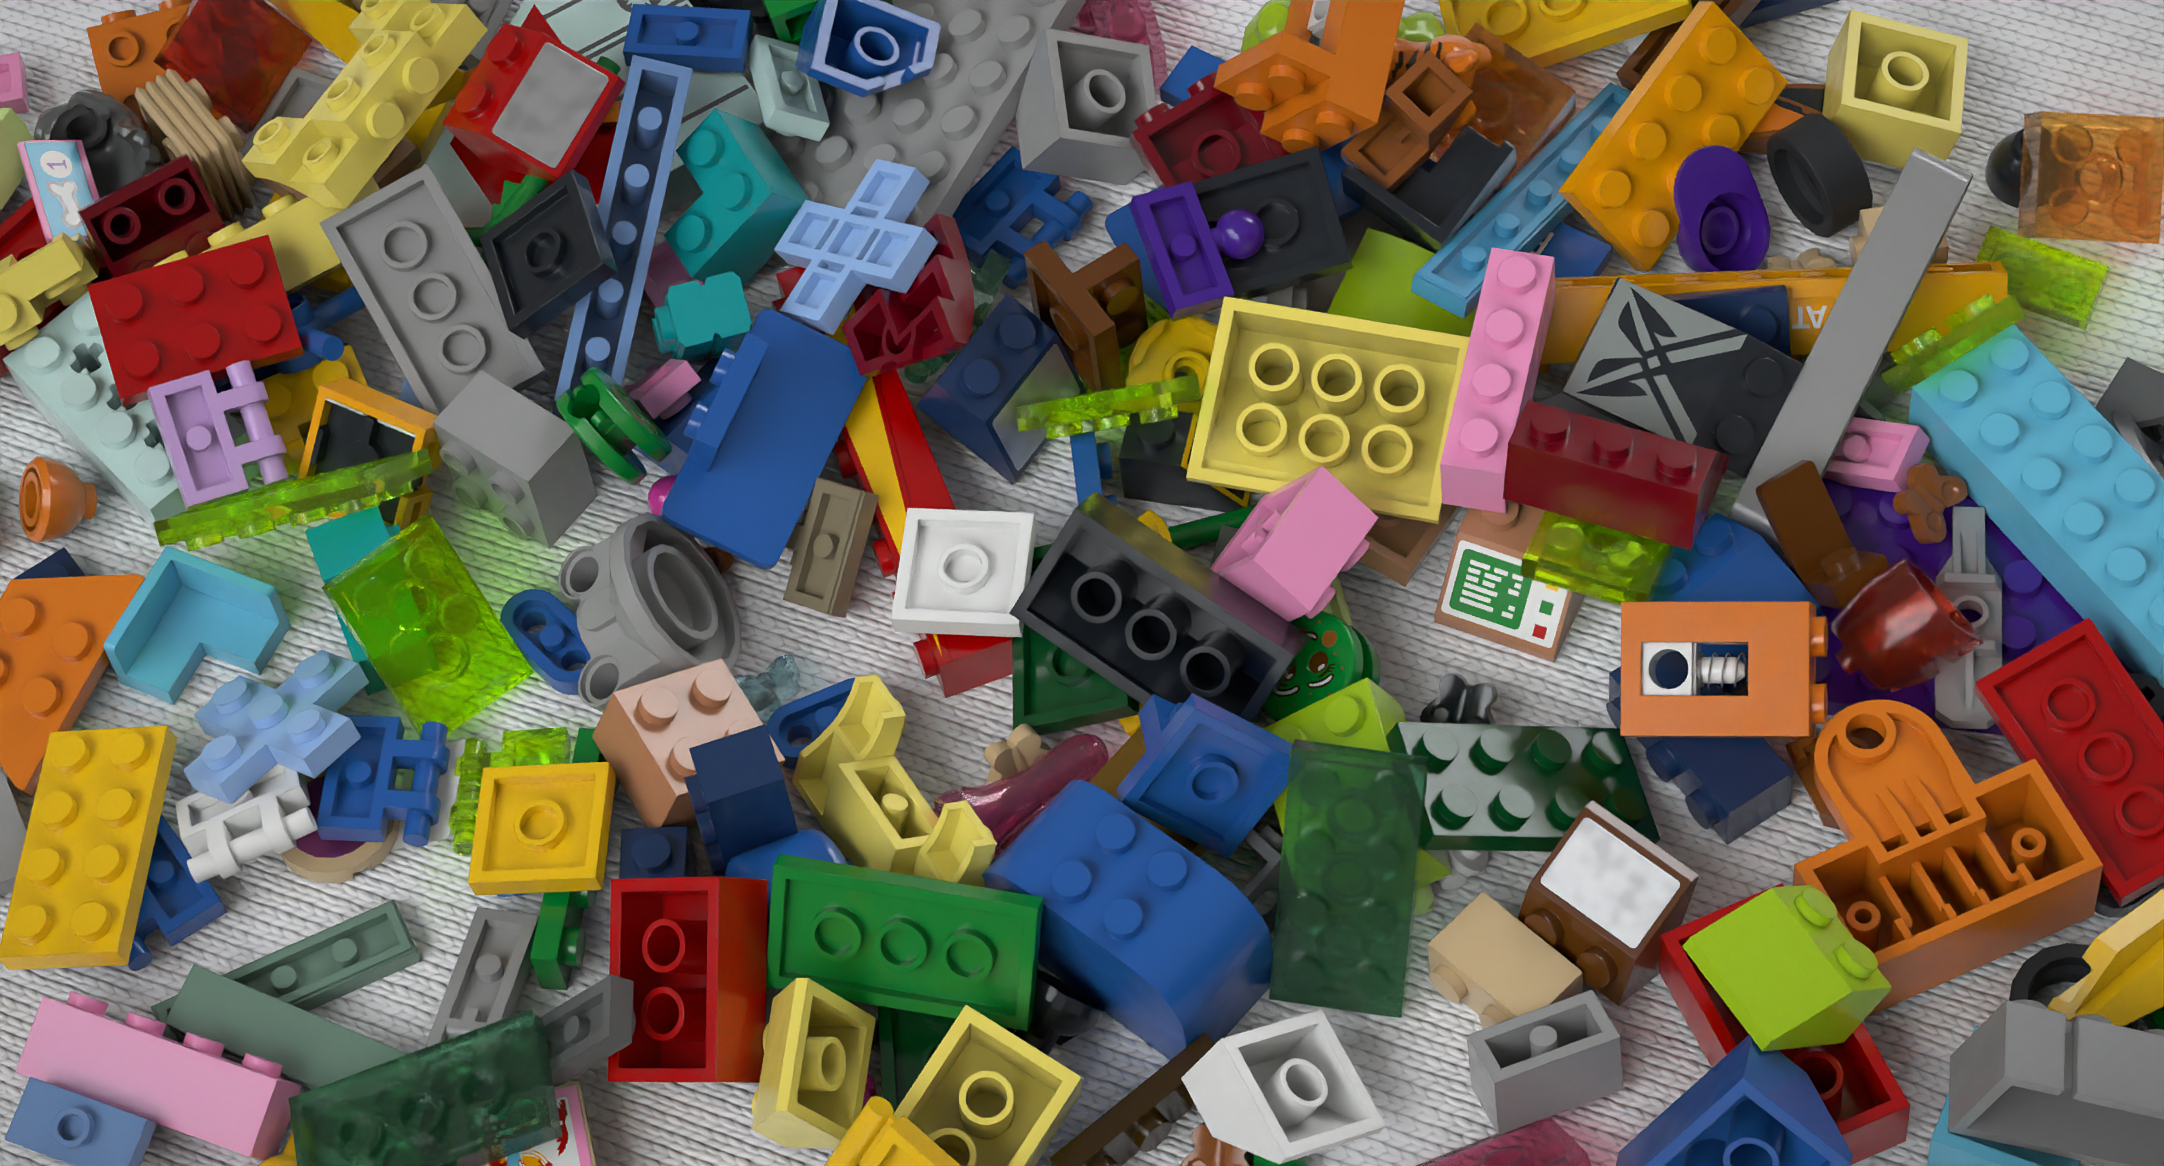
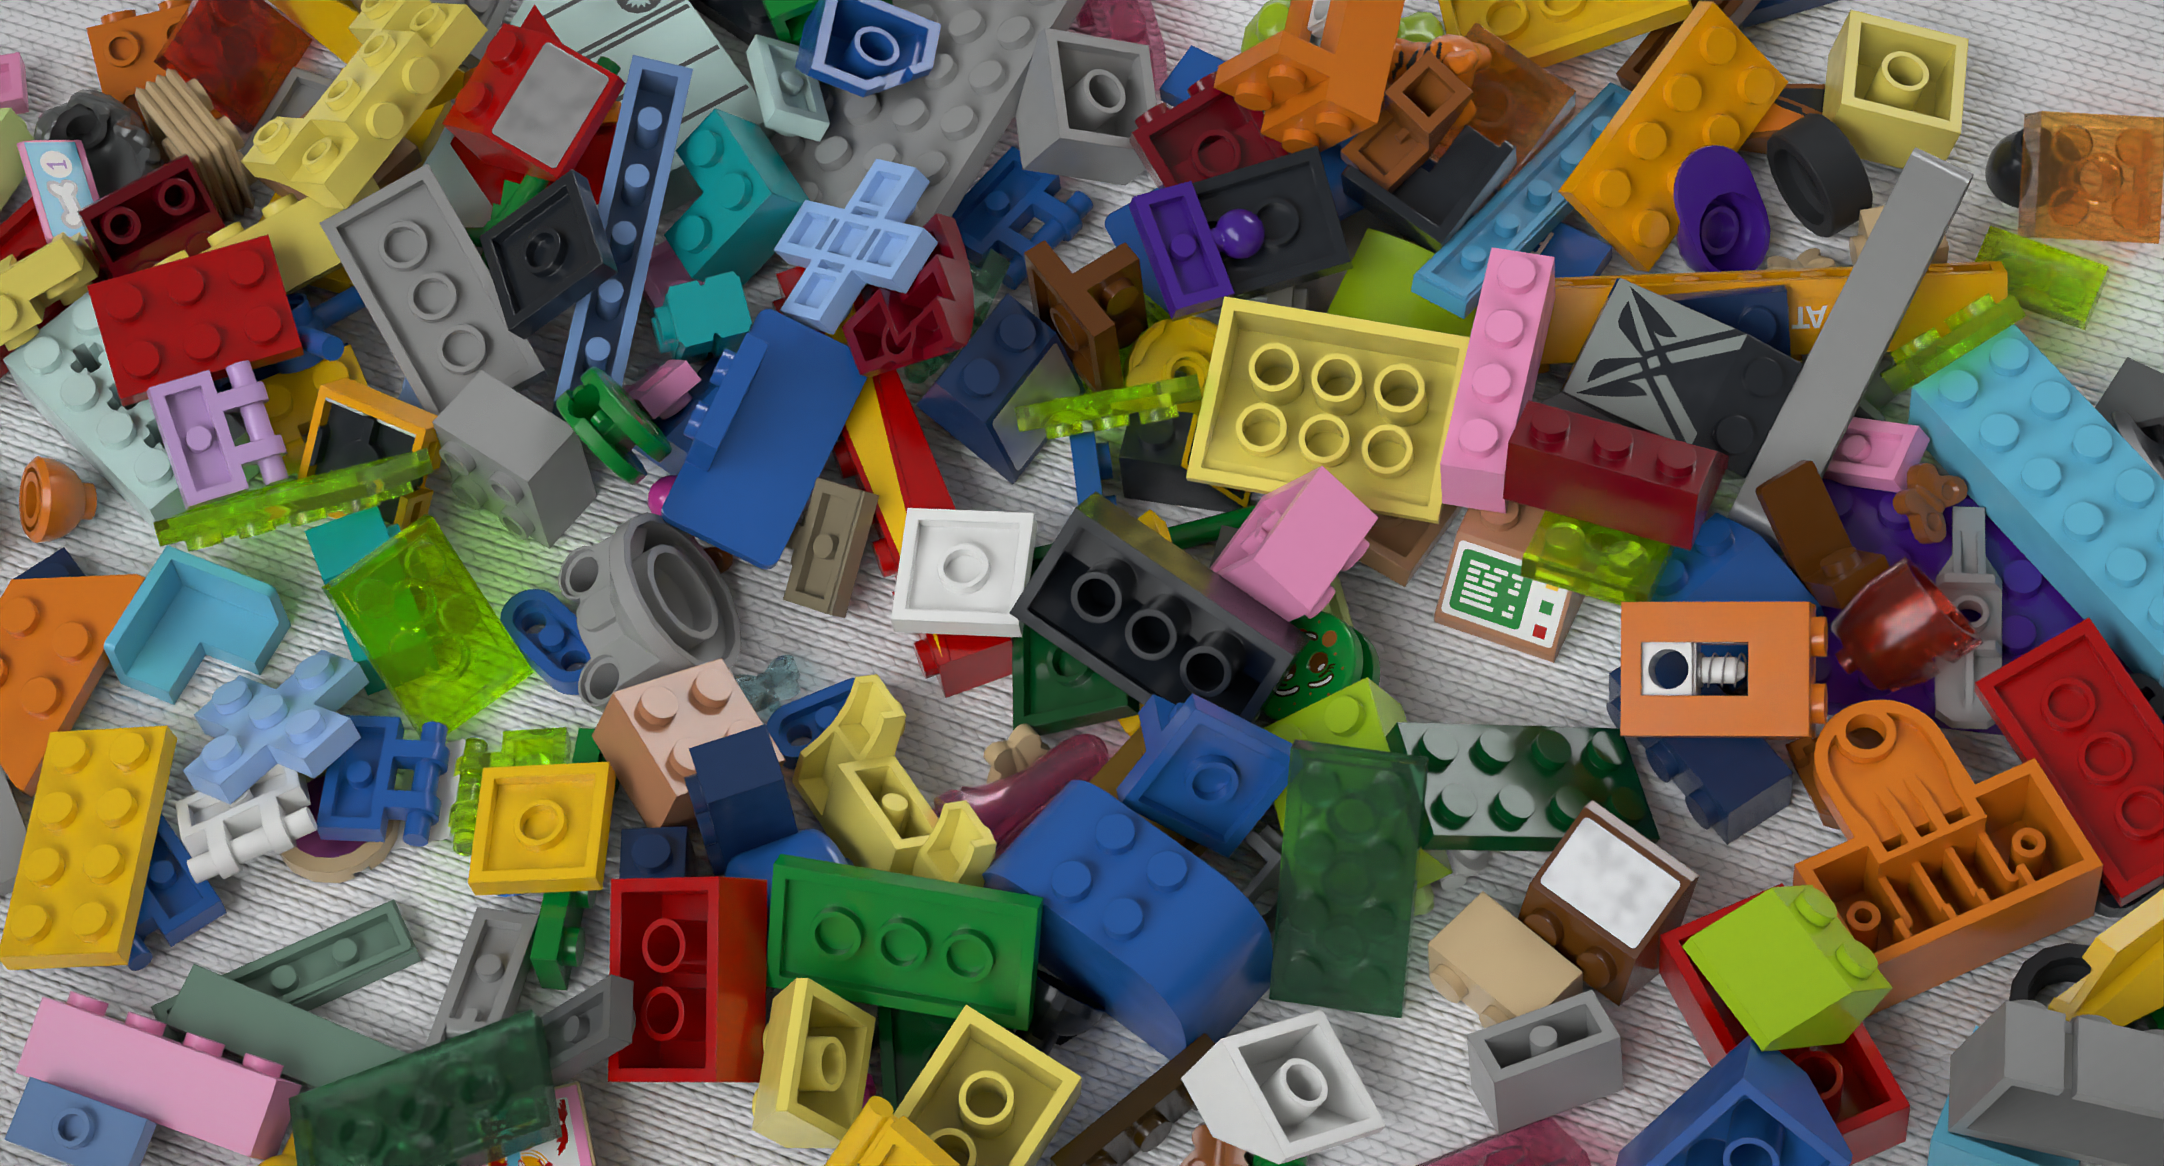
(690, 36): blue plate -> none
(1461, 702): black piece -> none

